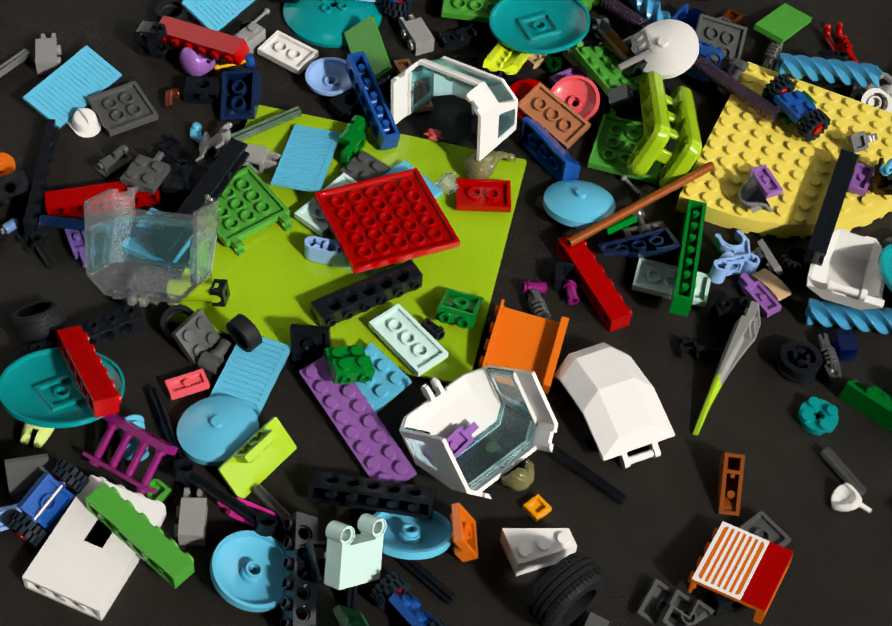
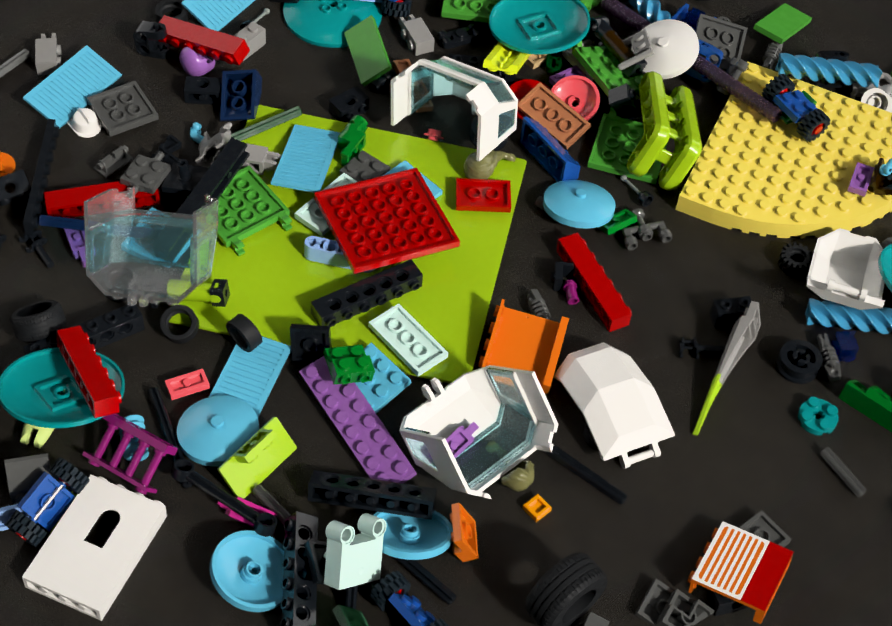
(10, 226): medium blue piece -> none
(140, 535): bright green brick -> none
(162, 493): bright green tile -> none
(169, 96): copper arm -> none
(192, 519): light grey hinge -> none
(196, 336): dark grey plate -> none
(214, 360): dark grey pin -> none
(247, 62): hinge -> none
(288, 52): white plate -> none
(328, 76): light blue dish -> none
(372, 101): blue brick -> none
(435, 331): black pin -> none
(447, 183): clear plate -> none
(459, 308): green plate -> none
(536, 547): white wedge -> none
(540, 286): magenta pin -> none
(641, 203): dark orange piece -> none
(649, 245): dark blue wedge -> none
(658, 280): light aqua plate -> none
(688, 258): green brick -> none
(730, 483): dark orange slope -> none
(734, 16): reddish brown tile -> none
(734, 258): light blue piece -> none
(752, 196): black hat -> none
(756, 290): medium lavender hinge -> none
(764, 253): light grey hinge -> none
(766, 181): medium lavender plate -> none
(772, 284): tan slope -> none
(831, 208): black tile -> none
(844, 43): red piece -> none
(846, 498): white piece -> none
(860, 140): plate -> none

